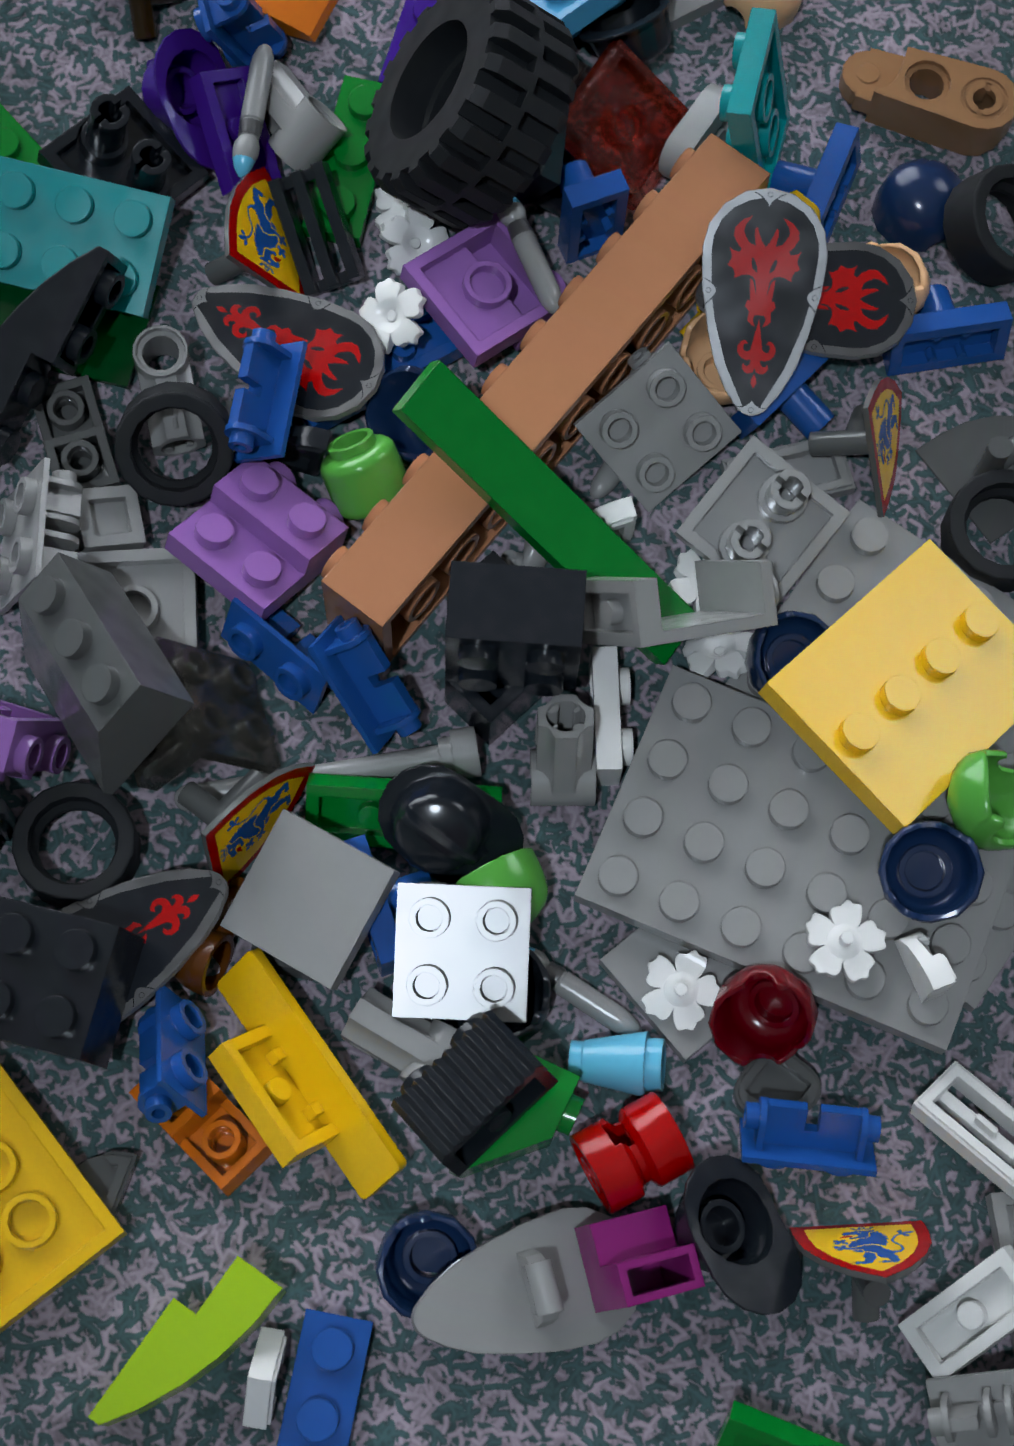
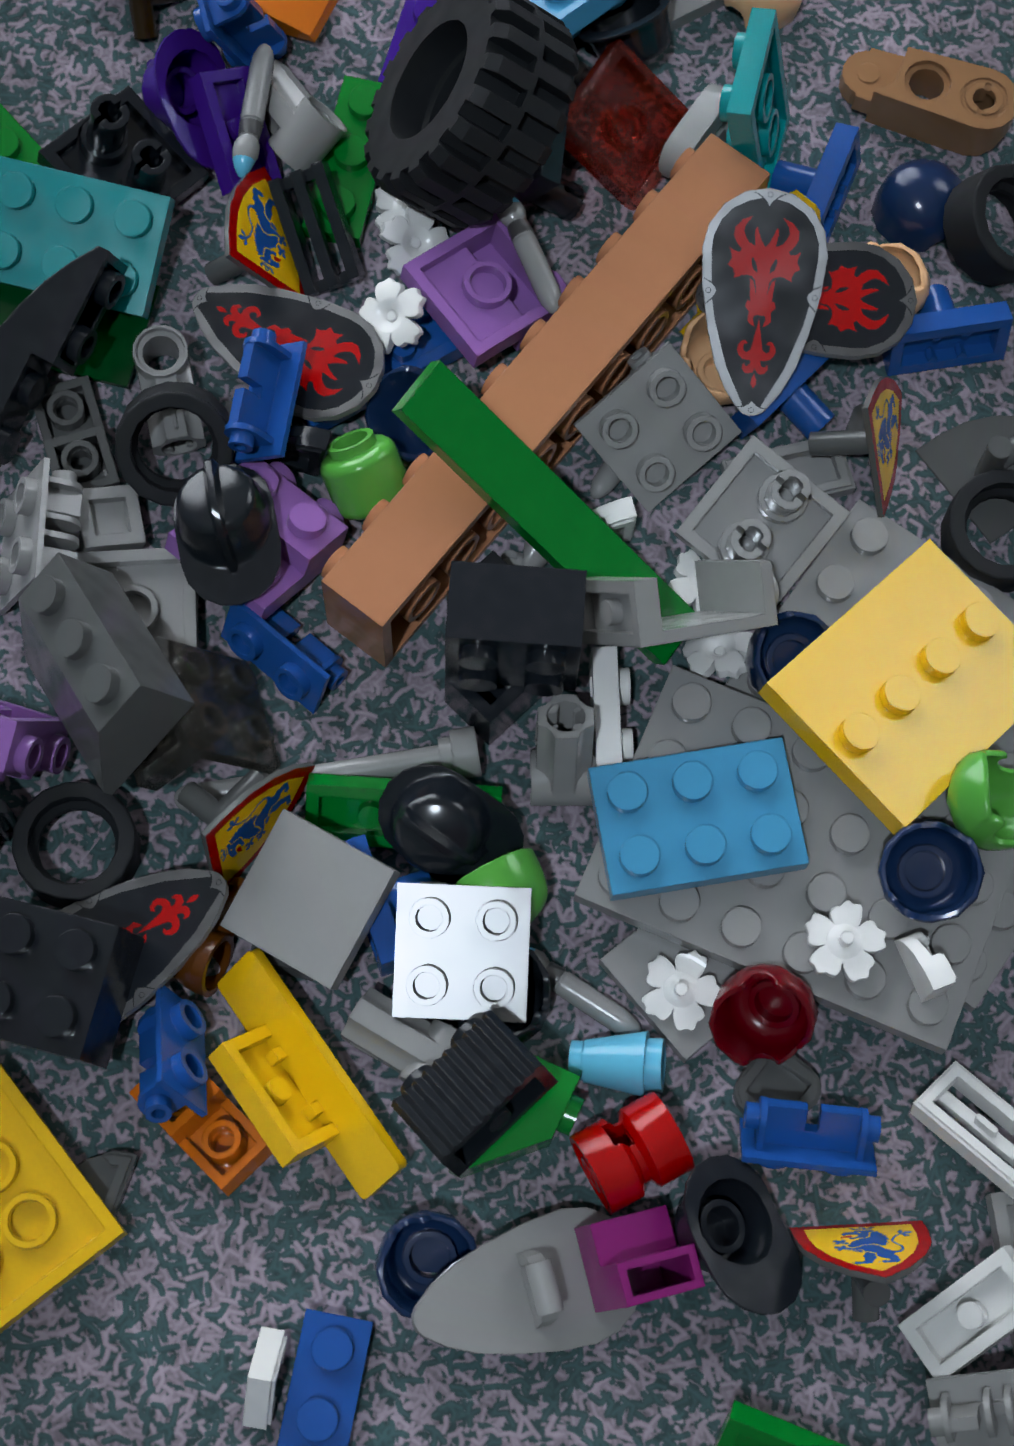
(189, 1343): lime slope -> none
(227, 533): none -> black piece
(351, 664): blue hinge -> none
(590, 209): blue tile -> none
(697, 818): none -> dark azure plate

